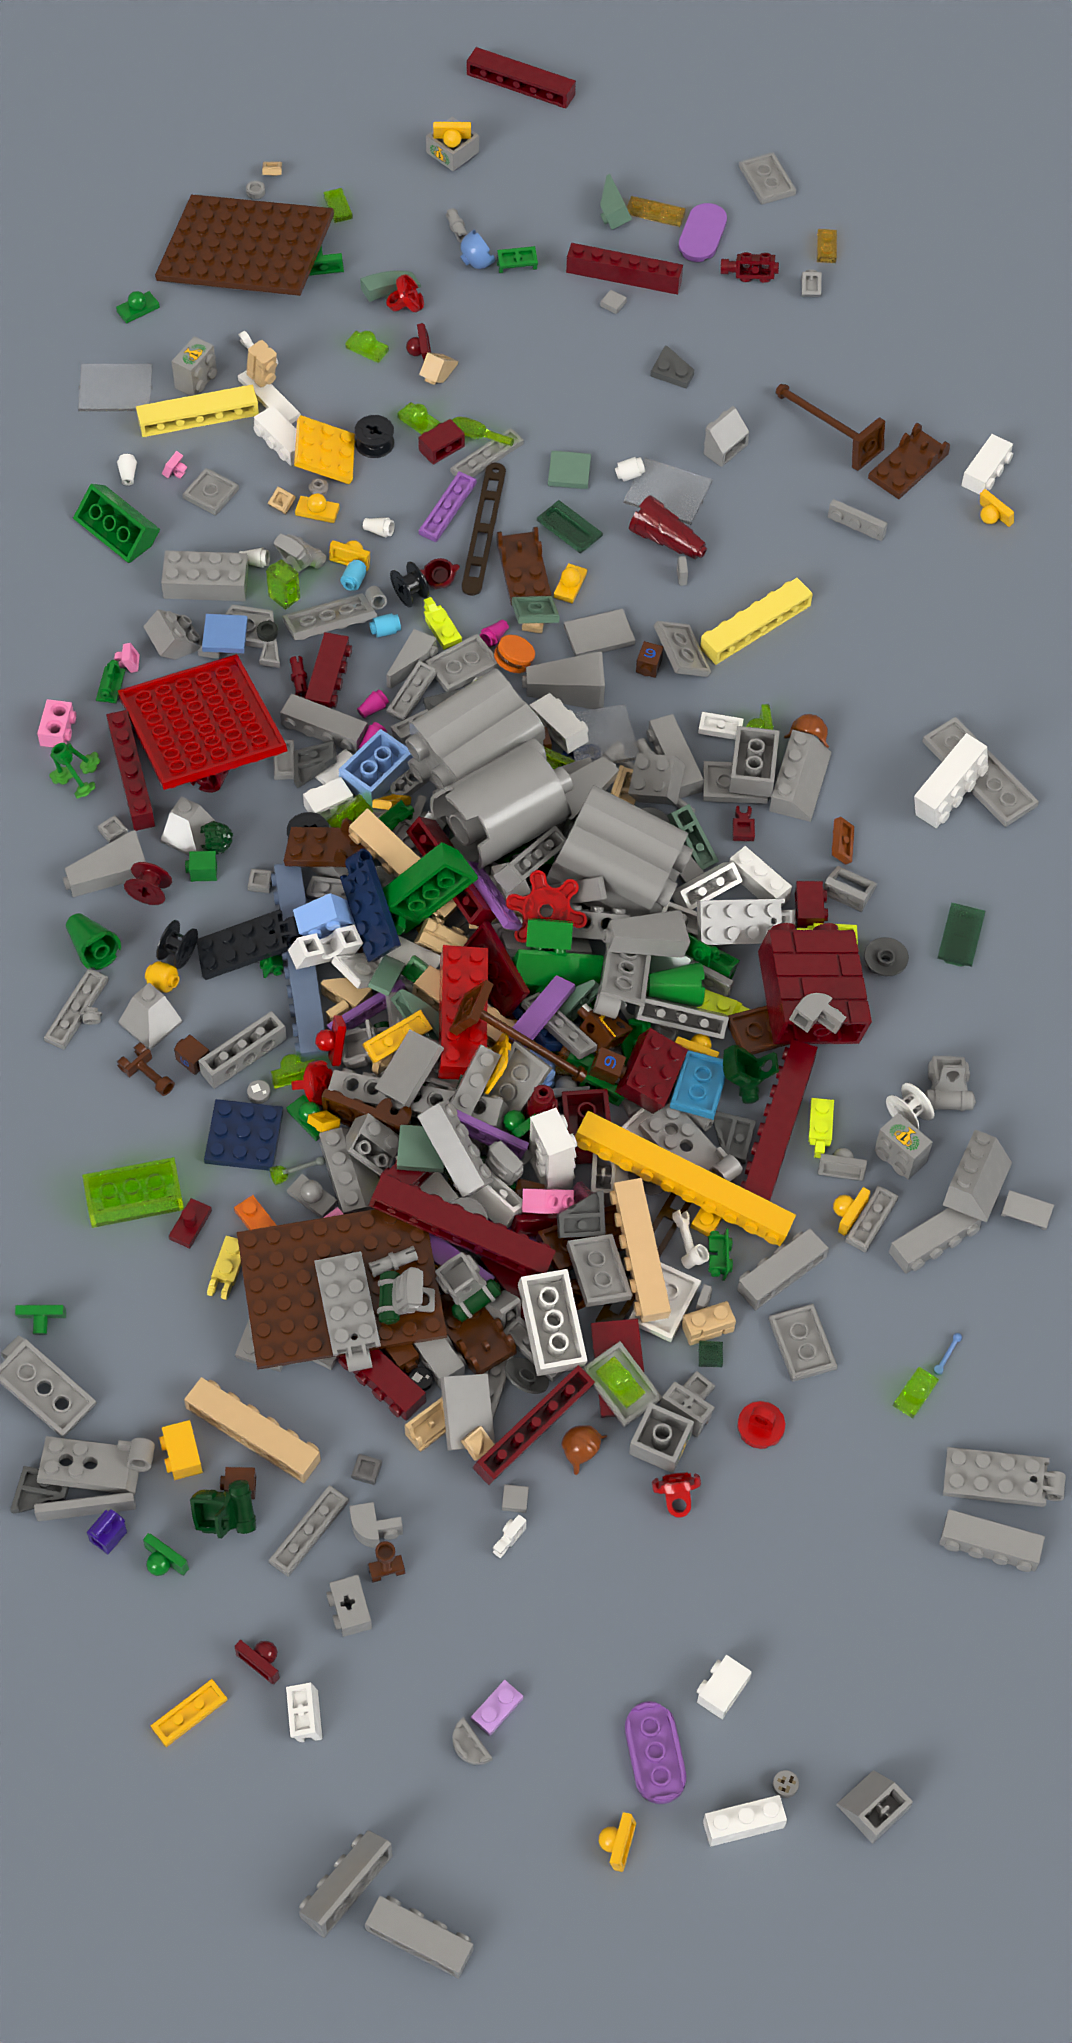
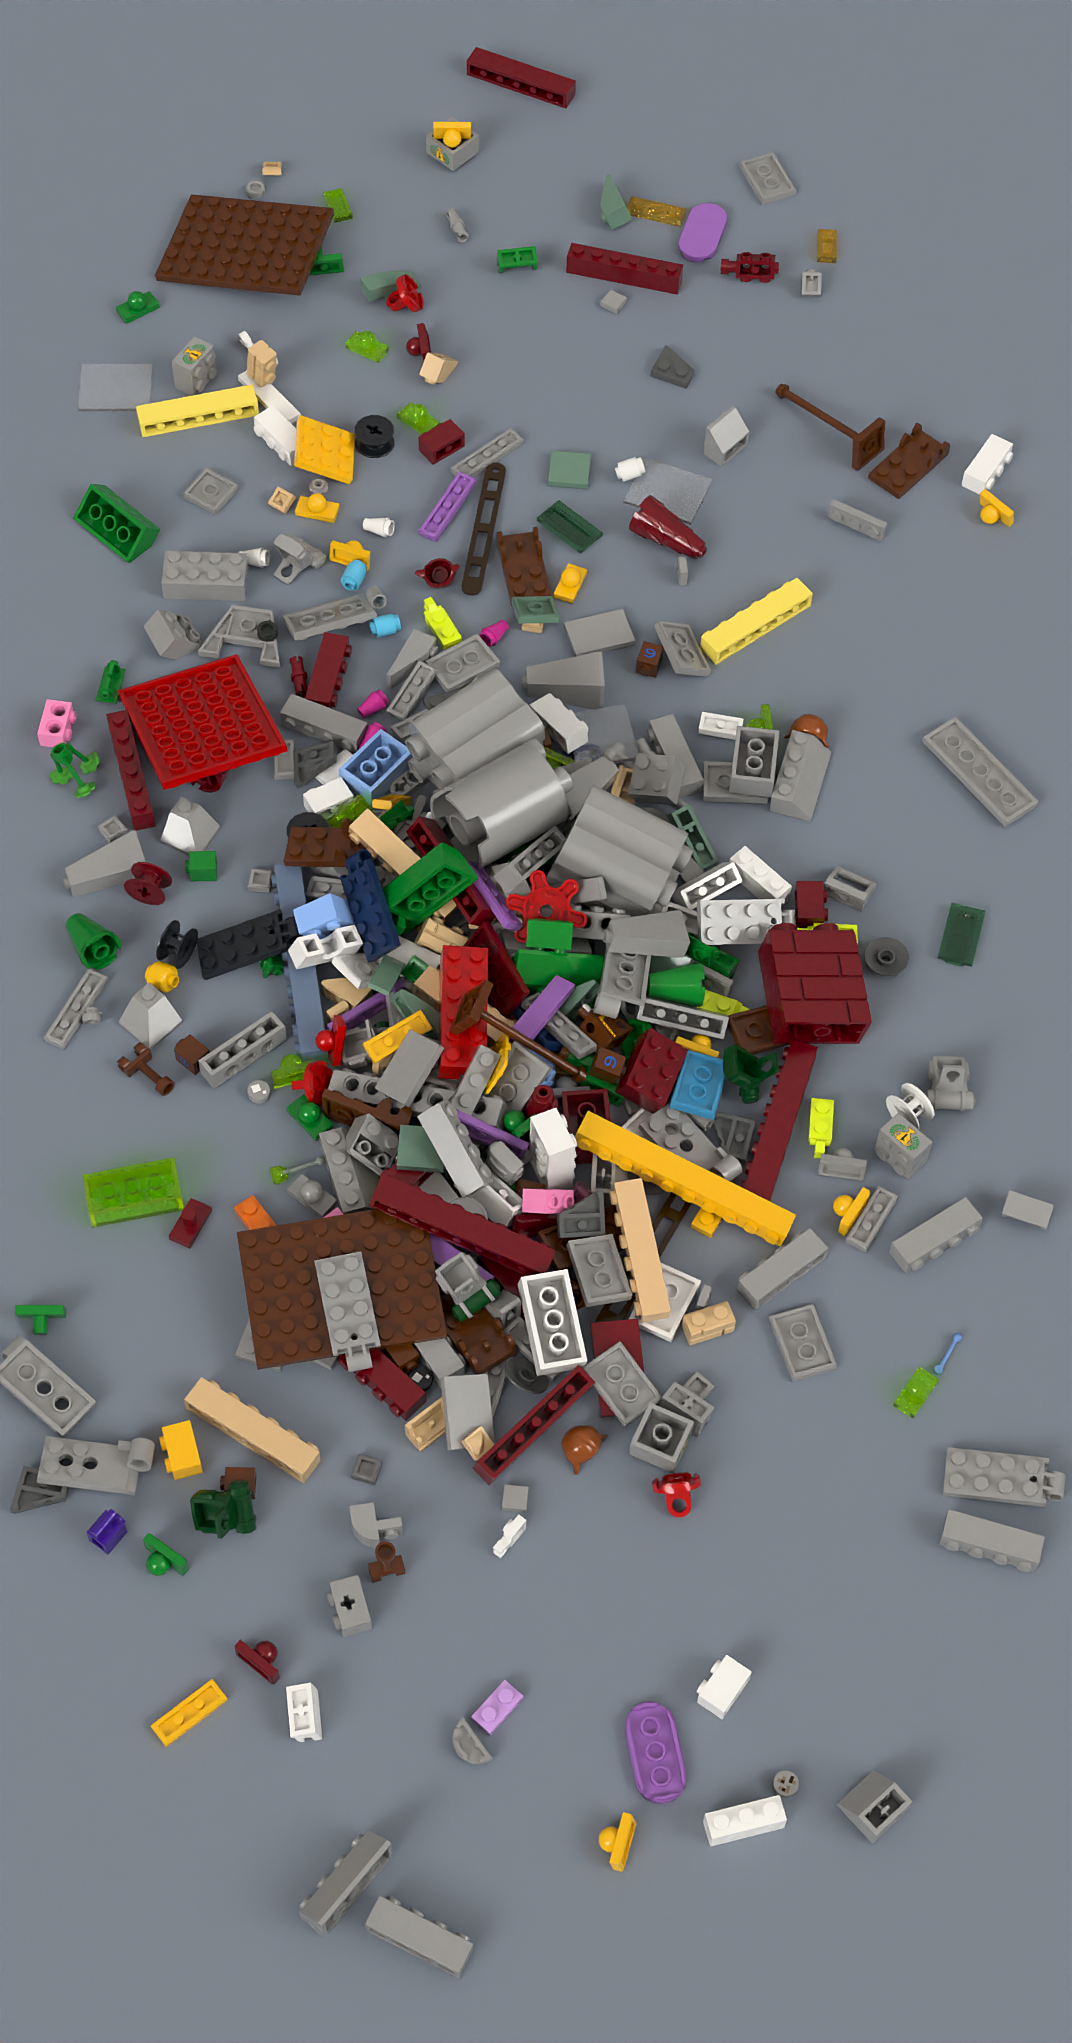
(84, 1506): light grey tile -> none
(127, 468): white cone -> none
(128, 658): bright pink tile -> none
(175, 466): bright pink tile -> none
(217, 837): dark green piece -> none
(225, 633): medium blue tile -> none
(226, 1267): light yellow hinge -> none
(243, 1135): dark blue plate -> none
(283, 584): clear neon green brick -> none
(308, 1531): light grey tile -> none
(323, 1121): yellow plate -> none
(393, 1261): light grey pin -> none
(402, 1295): light grey piece -> none
(409, 584): black piece -> none
(476, 251): medium blue cylinder -> none
(478, 430): clear neon green piece -> none
(514, 653): orange head -> none
(620, 1382): clear neon green tile -> none
(695, 1255): white brick -> none
(710, 1354): clear green tile -> none
(721, 1245): green hinge -> none
(743, 826): dark red plate -> none
(761, 1424): red tile -> none
(816, 1008): light grey brick -> none
(843, 840): dark orange plate -> none
(951, 781): white brick -> none
(978, 1177): light grey slope -> none

